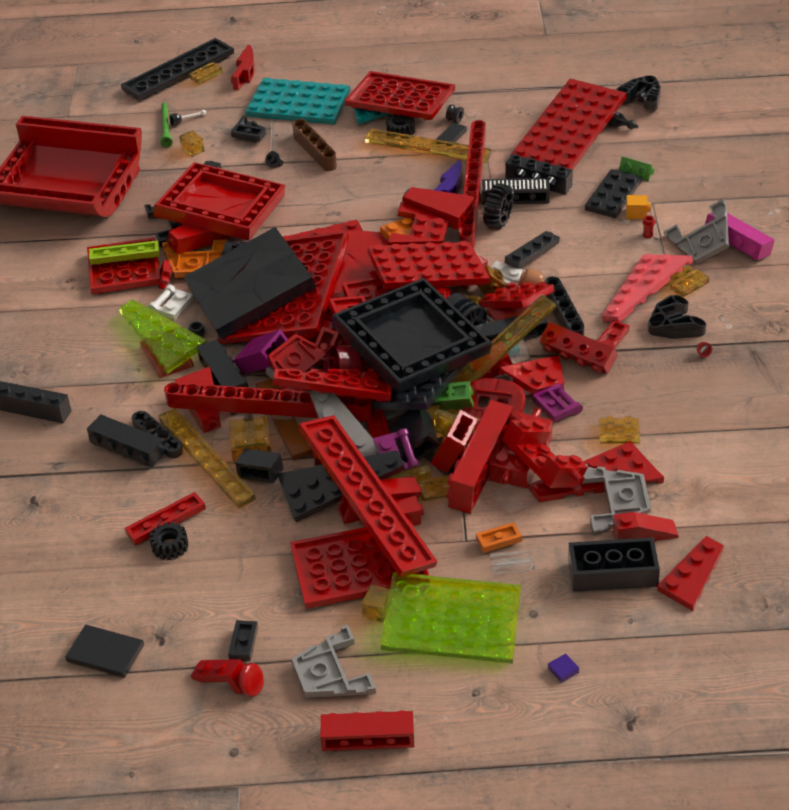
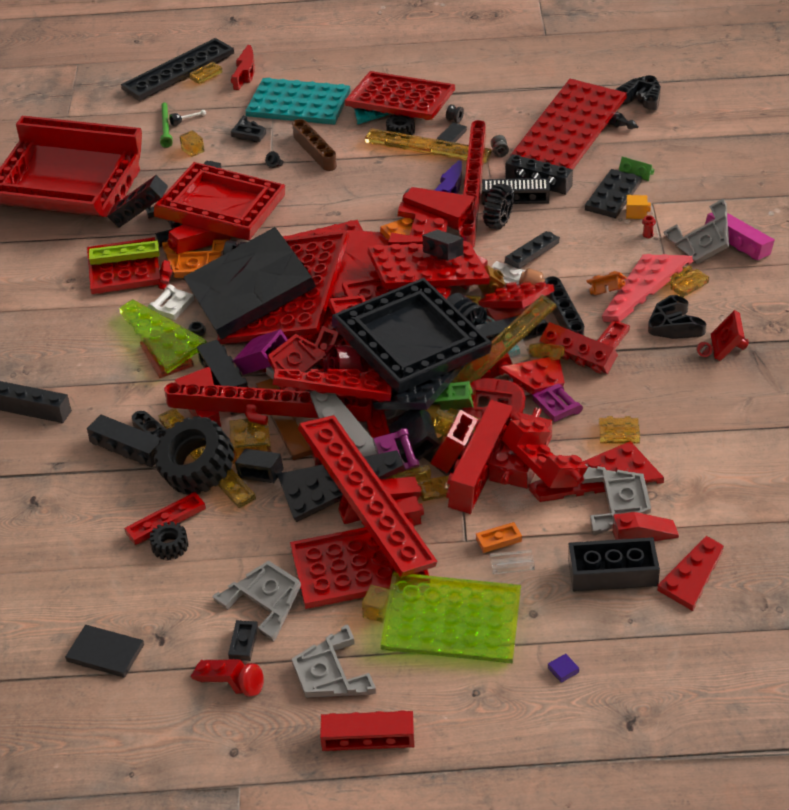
(137, 201): none -> black brick
(184, 439): none -> black tyre
(253, 416): none -> red arm
(270, 589): none -> light grey wing
(442, 245): none -> black brick
(499, 146): none -> dark grey wheel
(552, 351): none -> clear yellow plate
(614, 281): none -> orange hinge
(728, 336): none -> red tile

